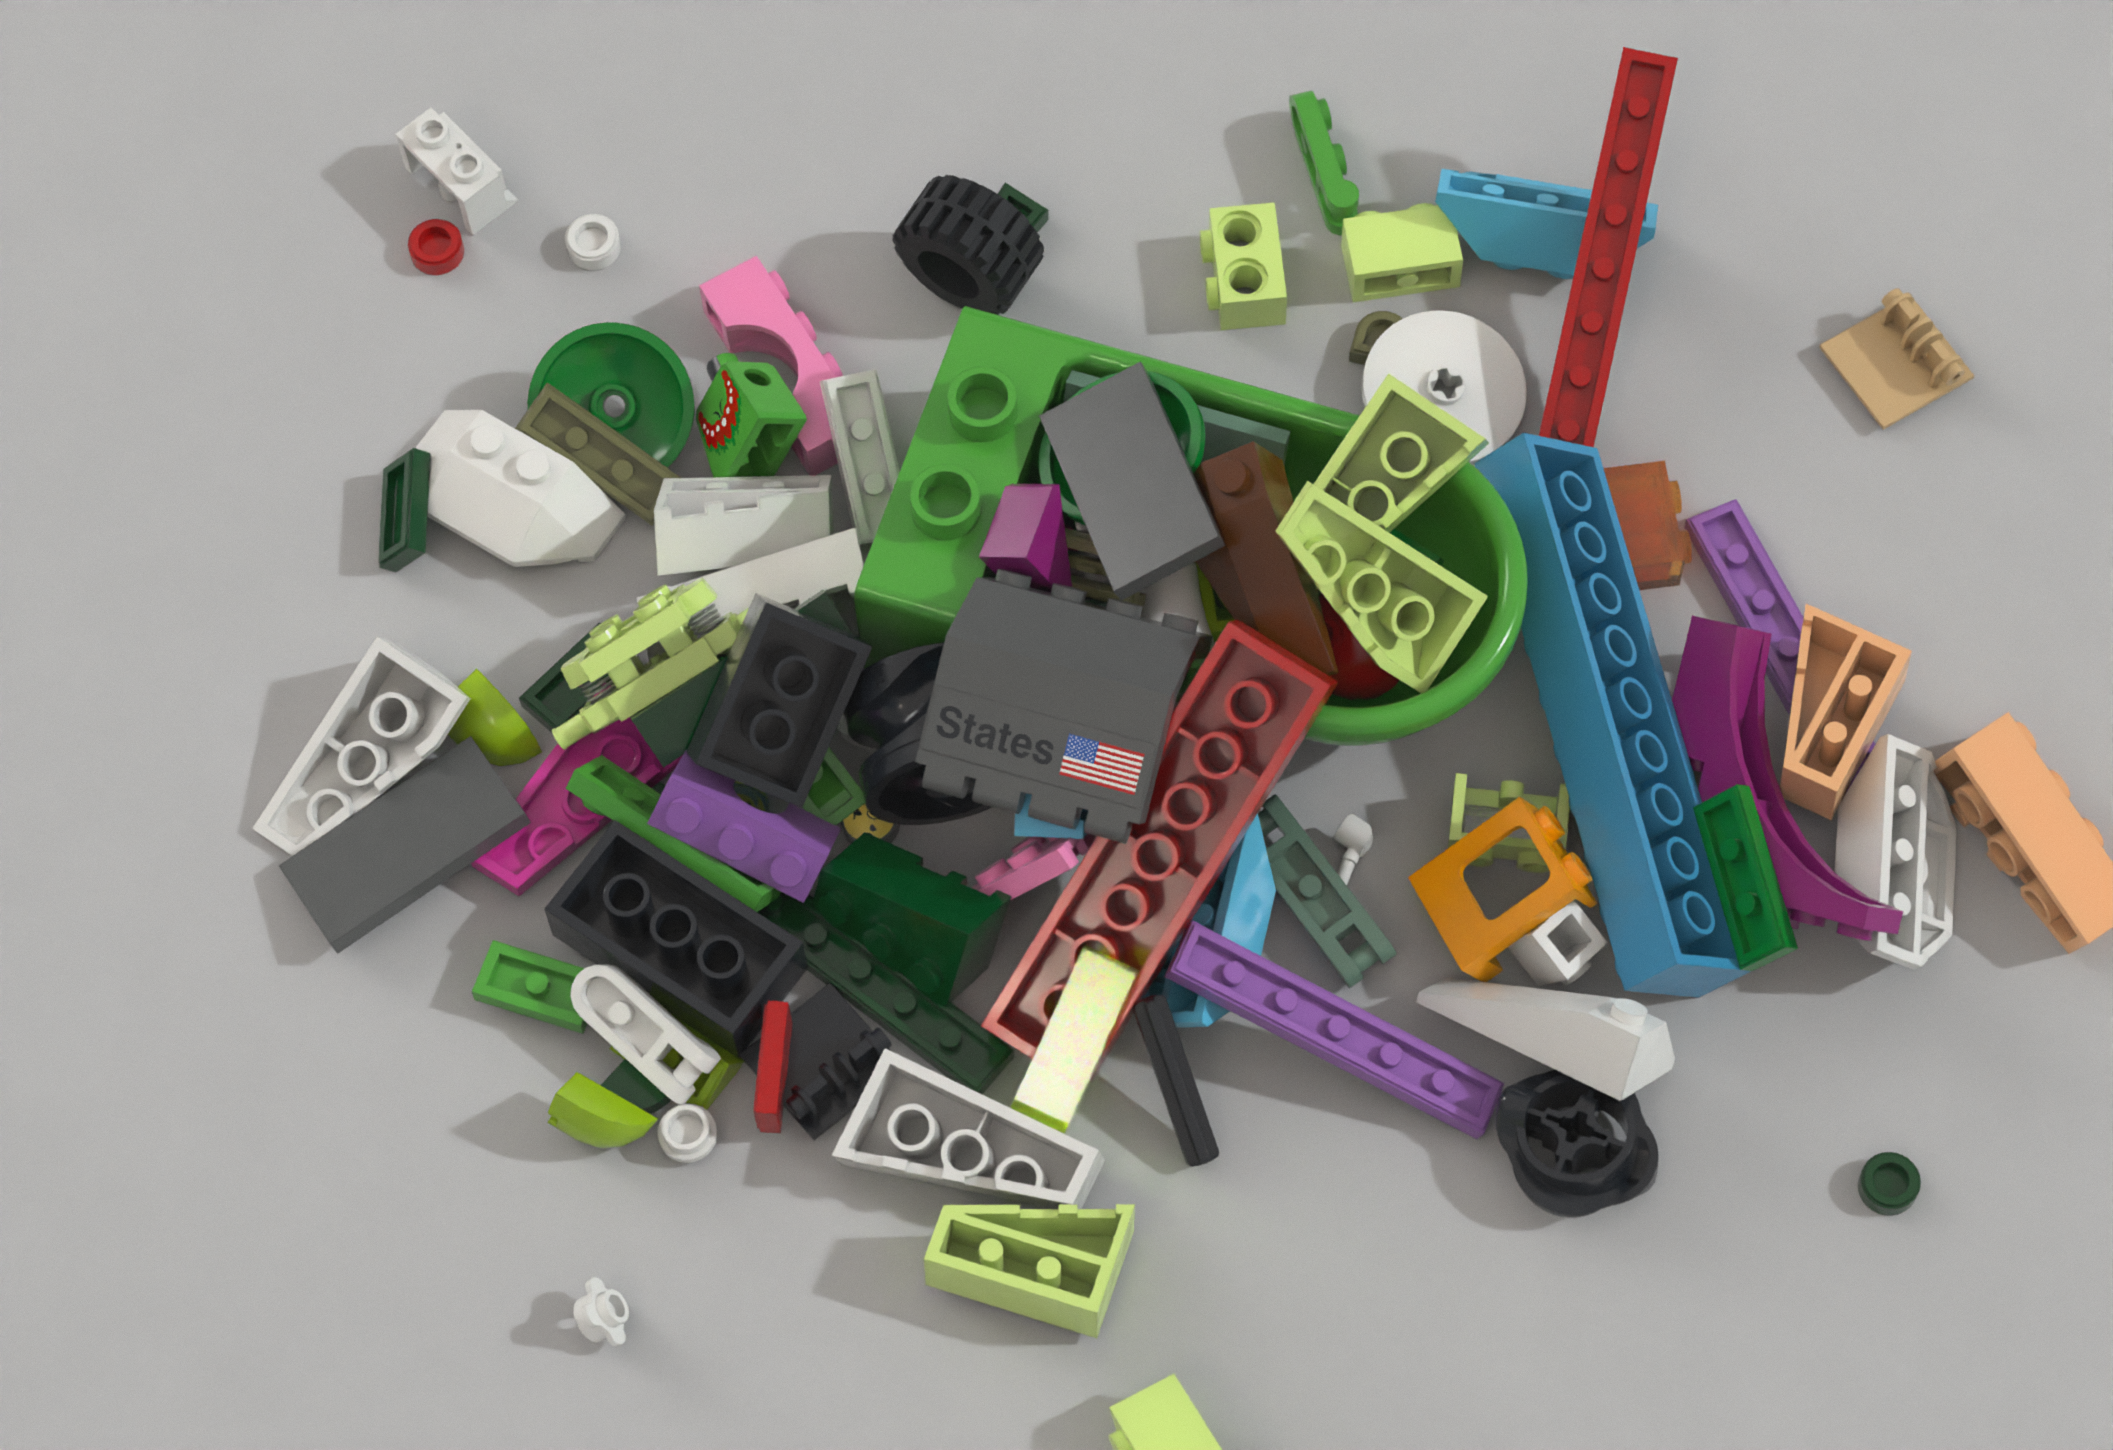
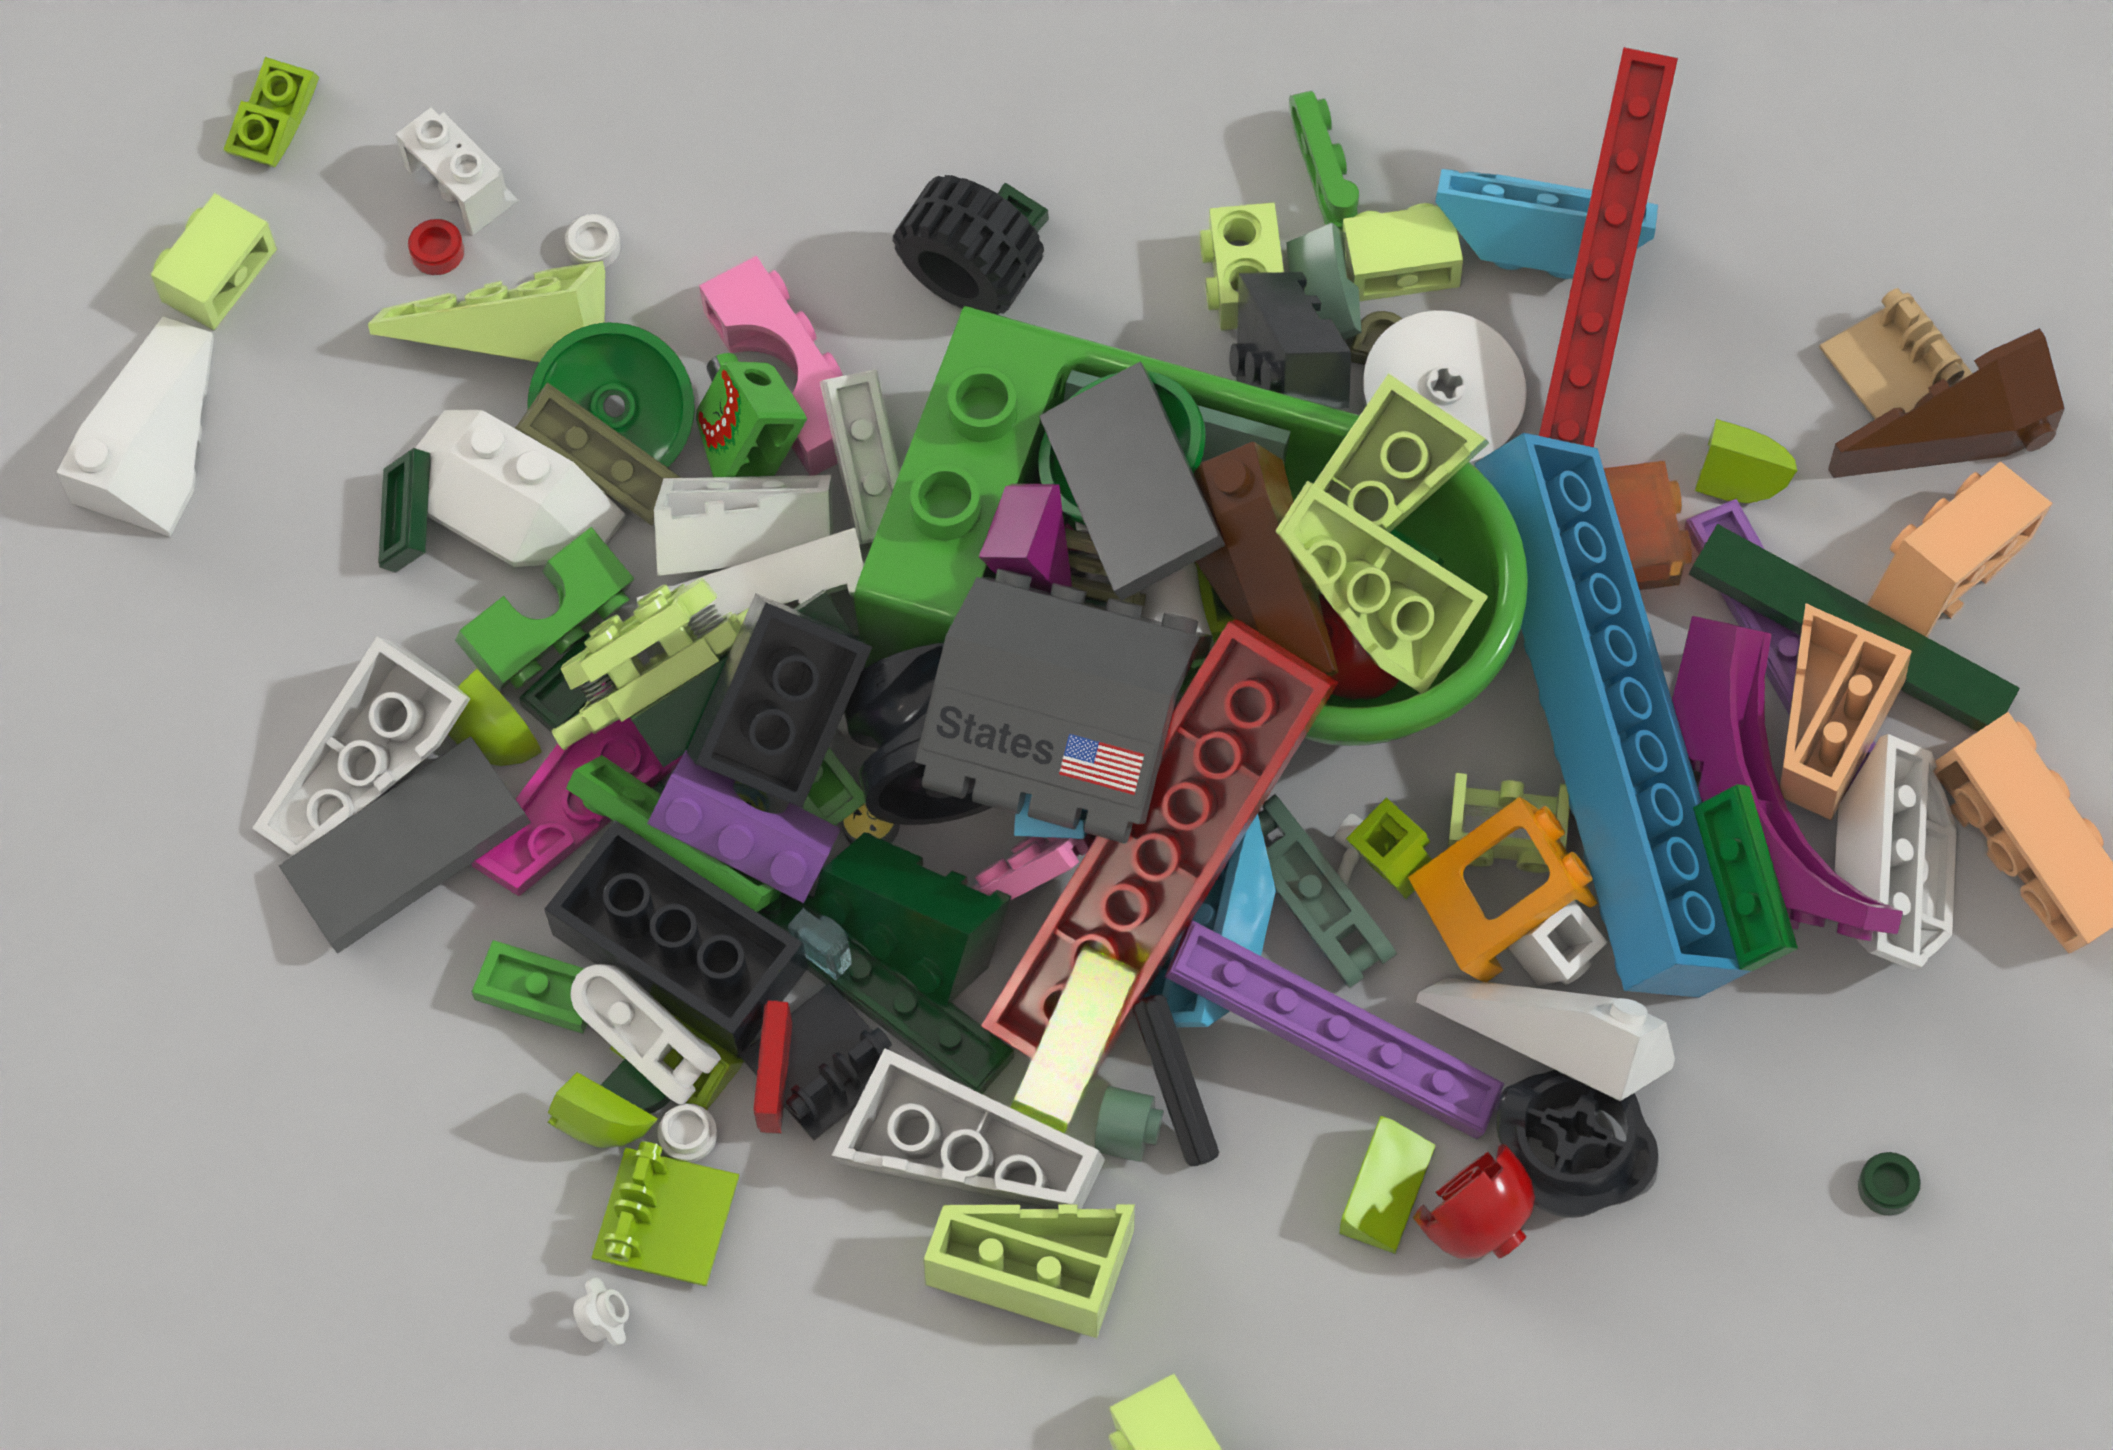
(144, 433): none -> white wedge
(213, 261): none -> yellowish green brick
(273, 114): none -> lime slope
(503, 321): none -> yellowish green wedge
(509, 644): none -> bright green arch
(665, 1215): none -> lime hinge
(823, 942): none -> clear light blue plate
(1127, 1123): none -> sand green plate
(1286, 343): none -> black wedge
(1323, 262): none -> sand green slope
(1386, 1186): none -> lime slope
(1391, 845): none -> lime brick
(1481, 1208): none -> red cylinder
(1744, 465): none -> lime brick
(1782, 591): none -> dark green tile
(1958, 547): none -> light nougat wedge
(1987, 415): none -> reddish brown wedge

